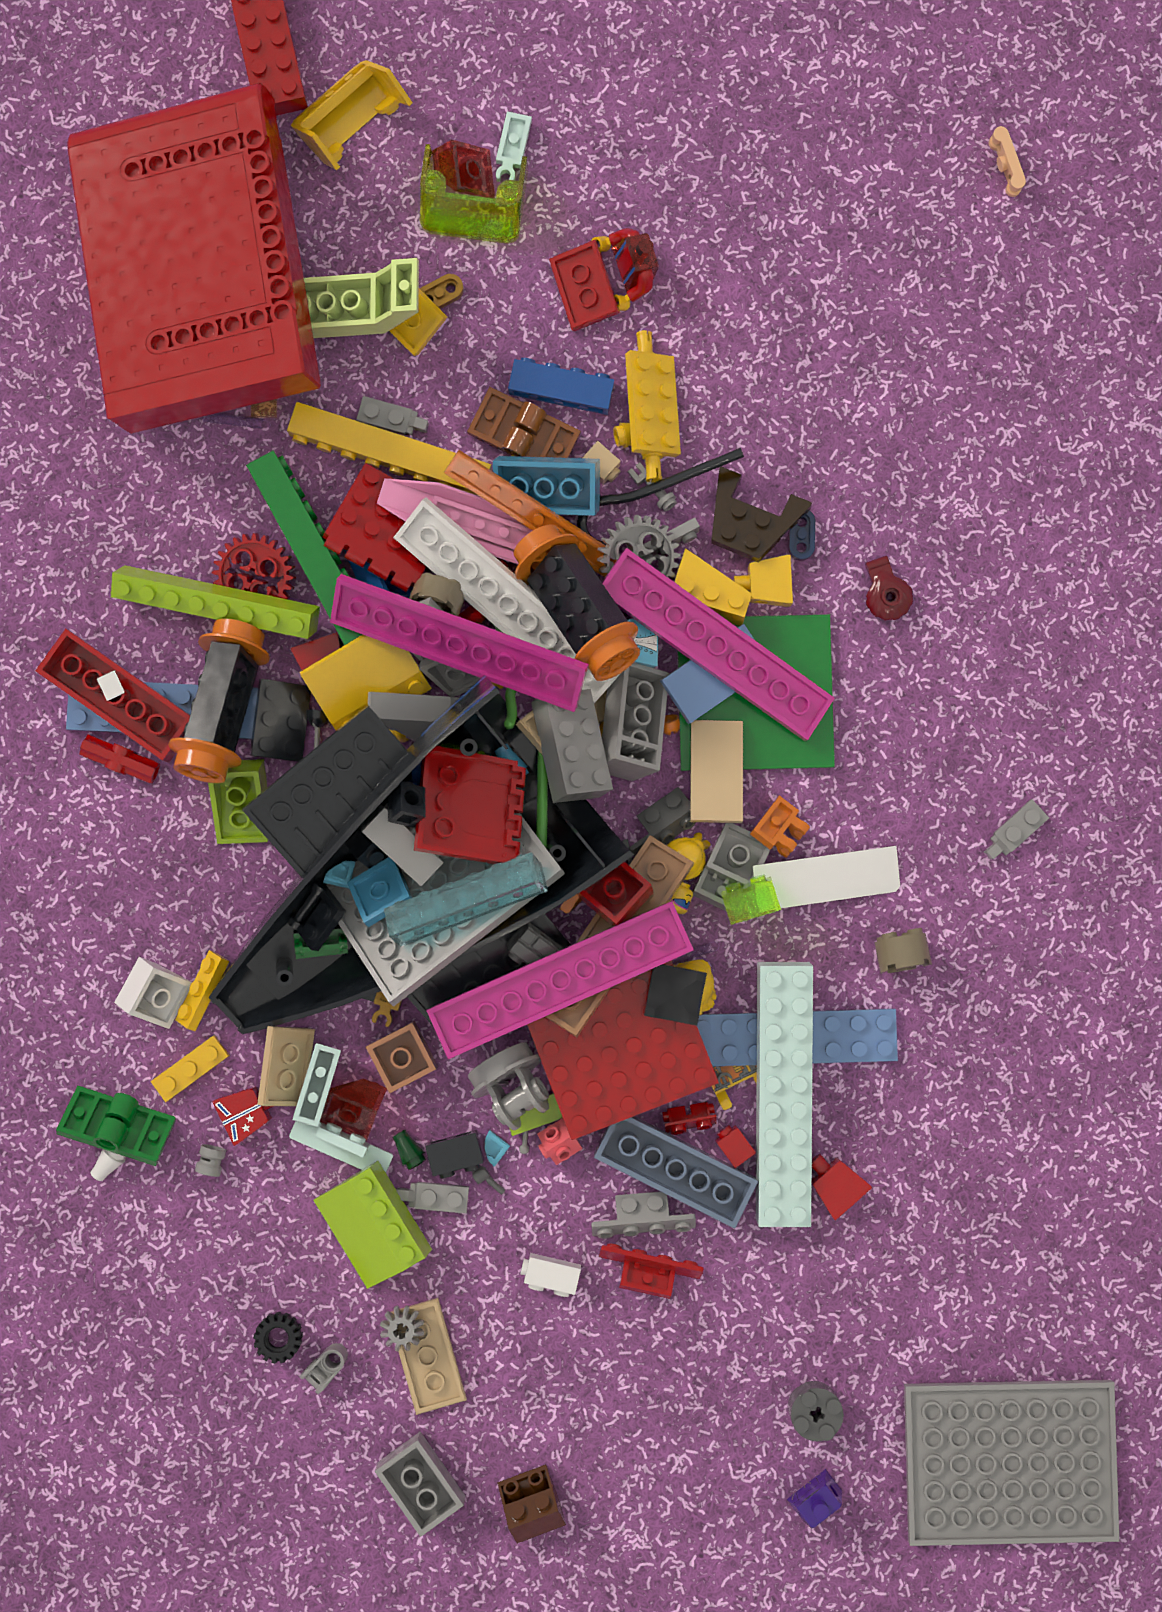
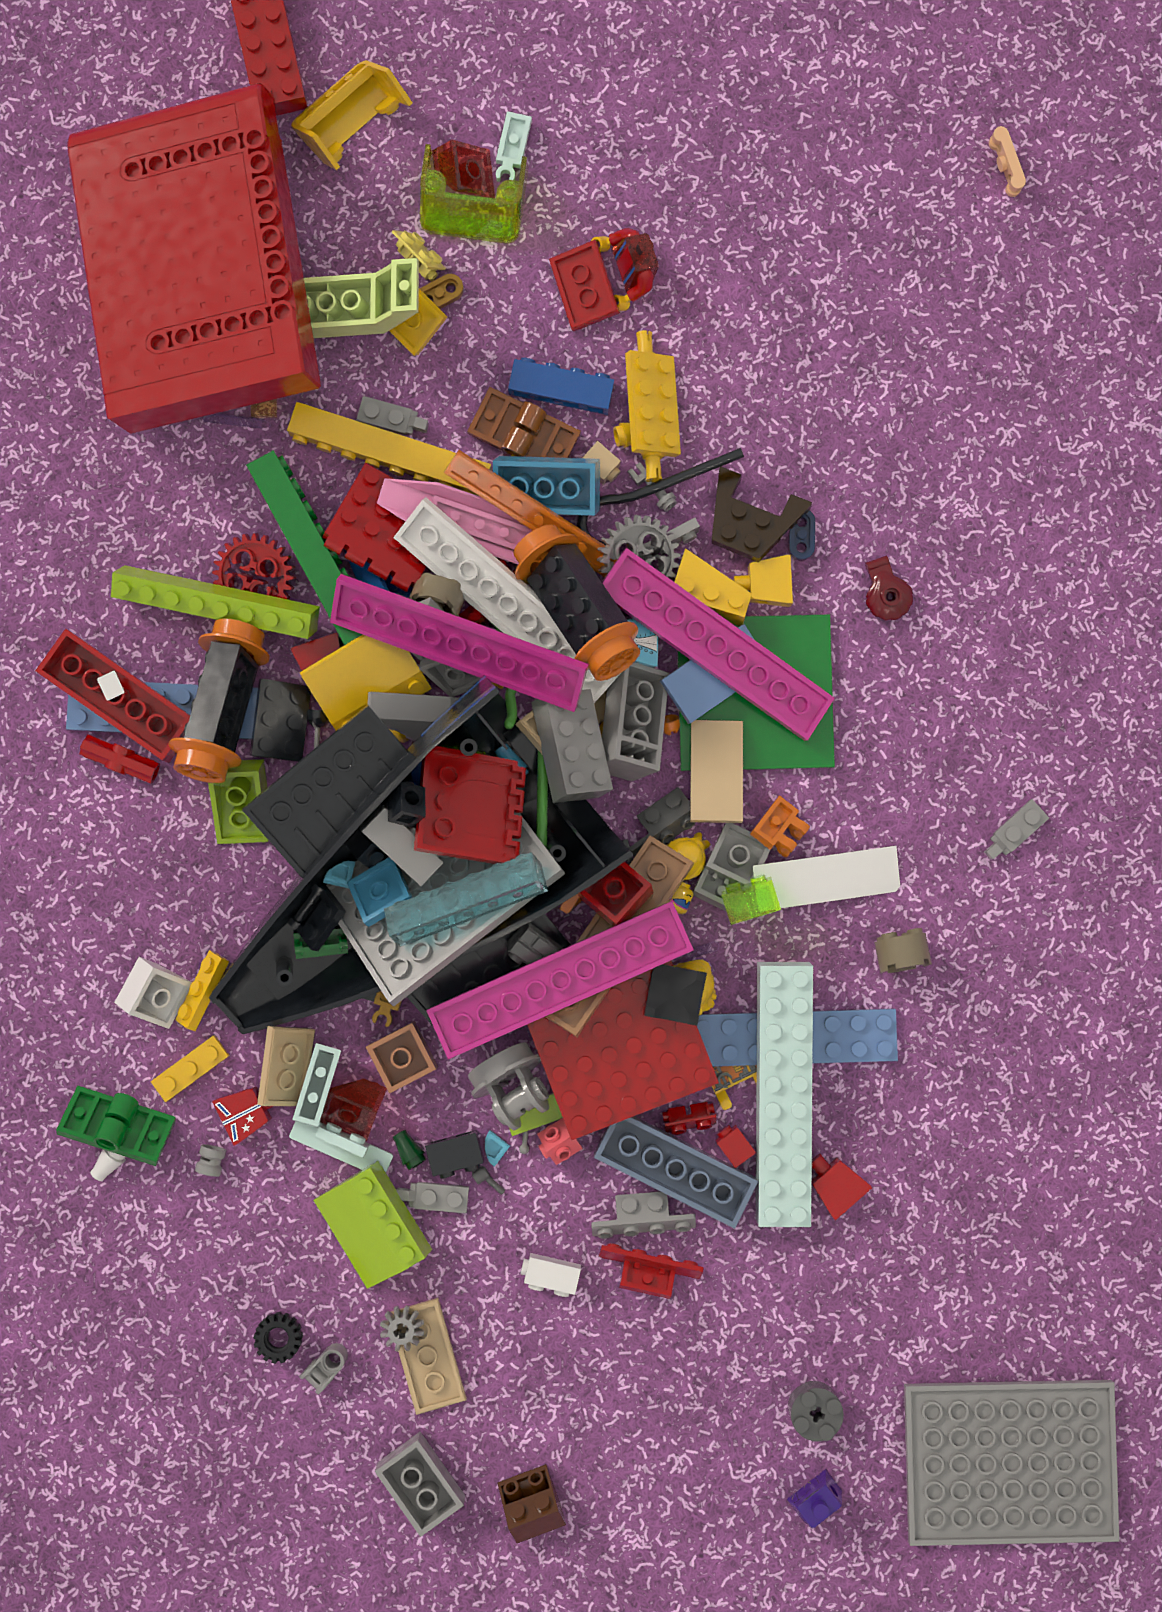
(411, 246): none -> light yellow hinge

